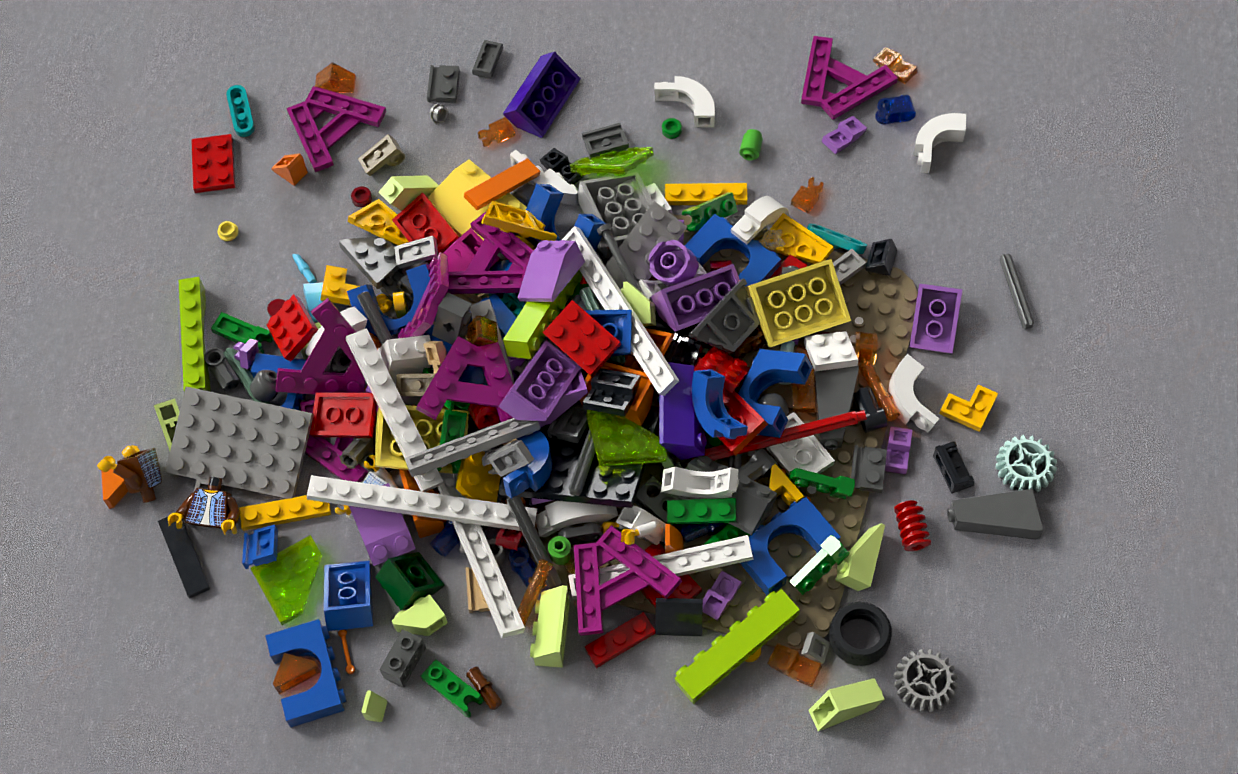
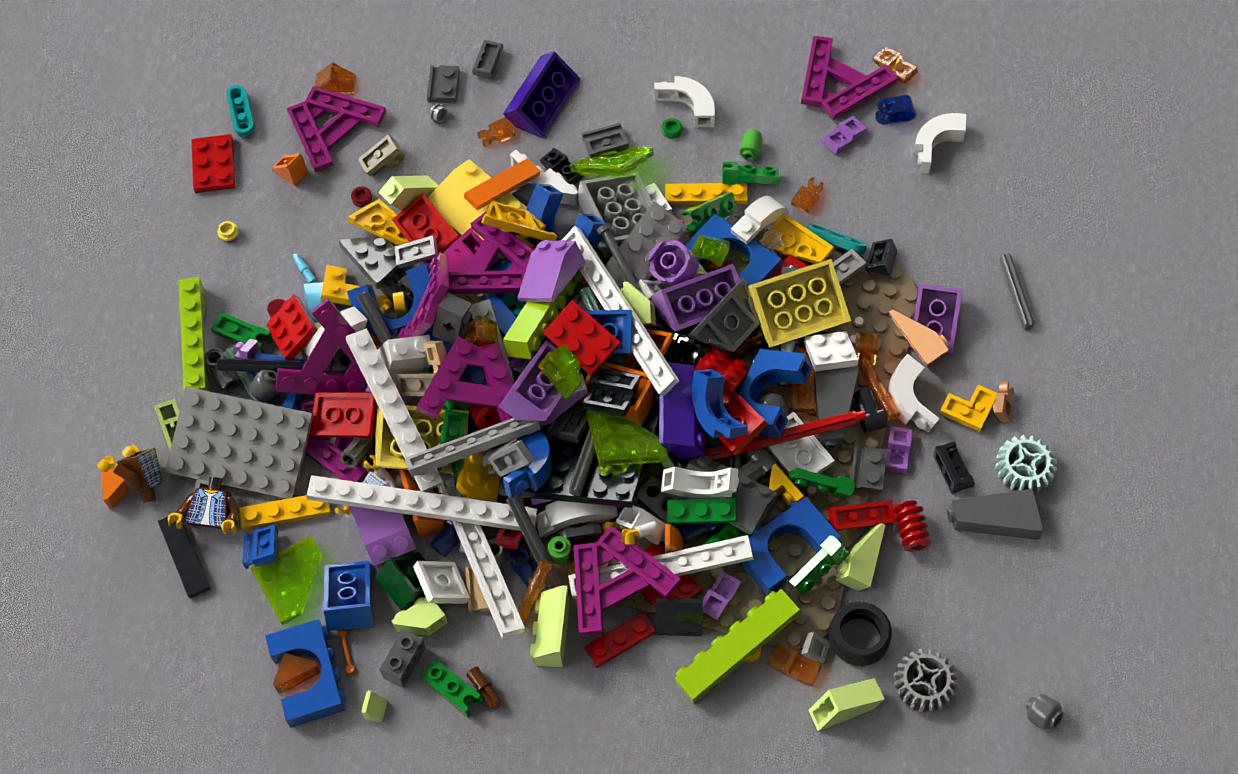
(255, 365): none -> black axle
(441, 582): none -> white plate
(562, 370): none -> clear neon green slope
(711, 249): none -> clear neon green slope
(748, 173): none -> green plate
(862, 515): none -> red plate
(924, 341): none -> light nougat slope
(1003, 406): none -> medium nougat plate
(1044, 711): none -> dark grey head

